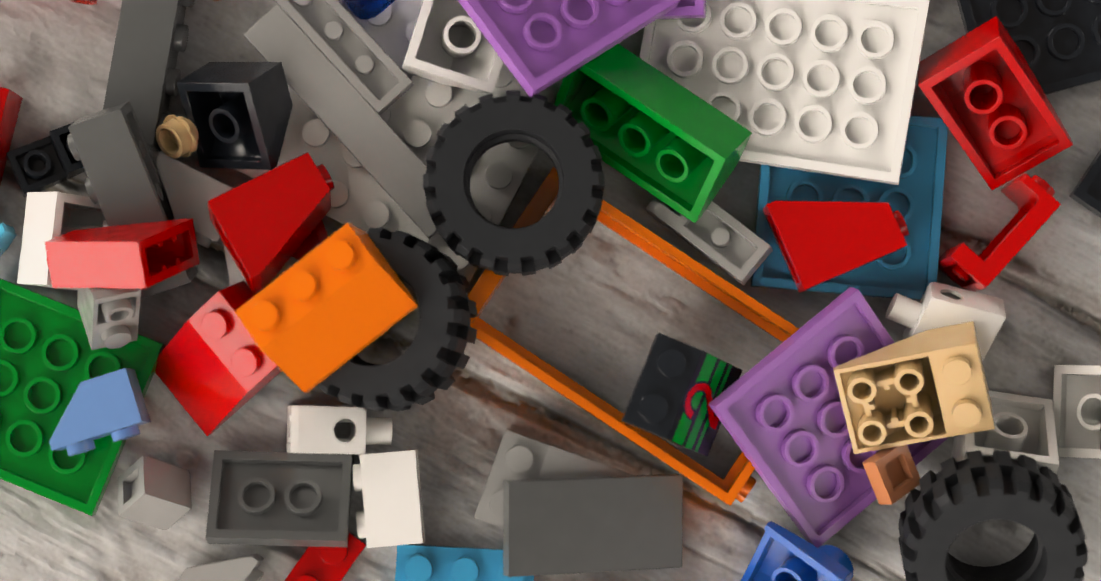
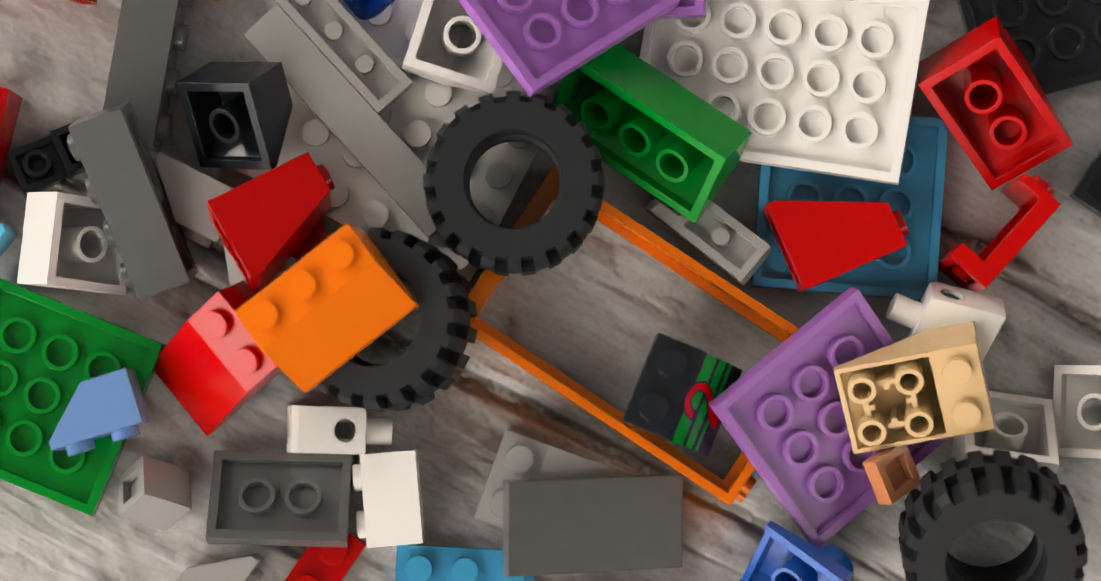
(109, 315): light grey slope -> none
(122, 255): slope -> none
(177, 136): tan plate -> none

